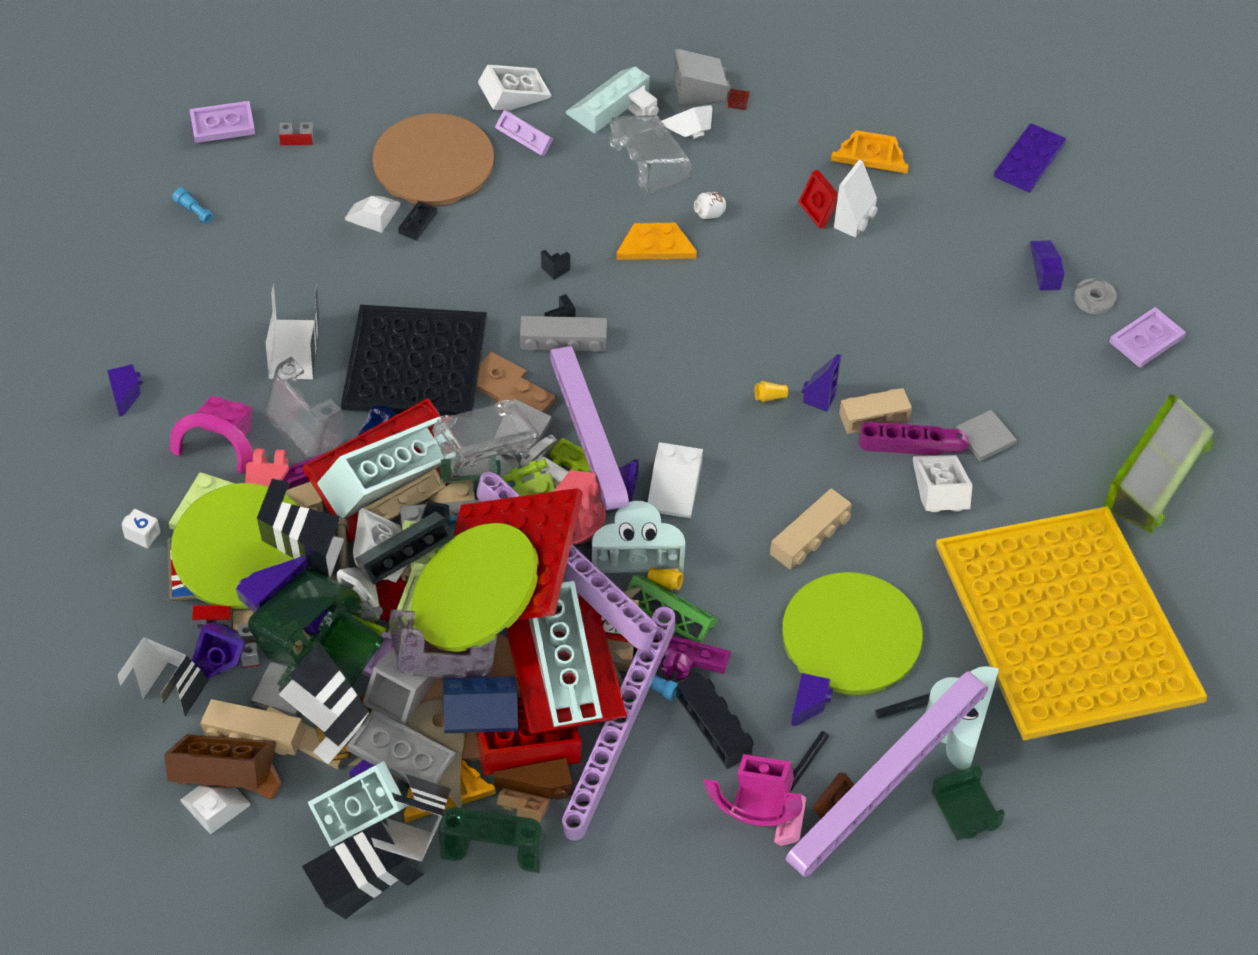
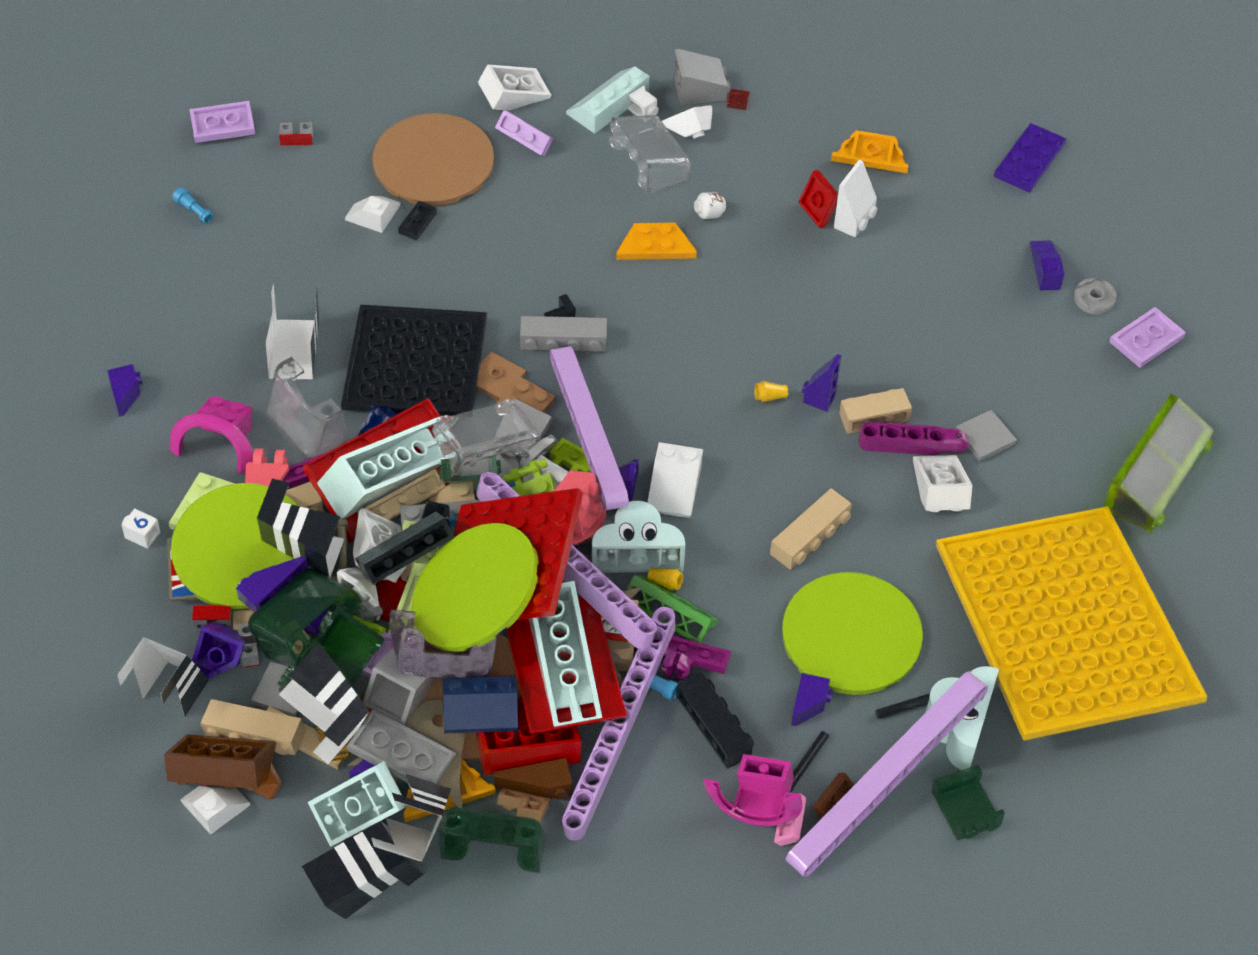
(556, 264): black panel -> none

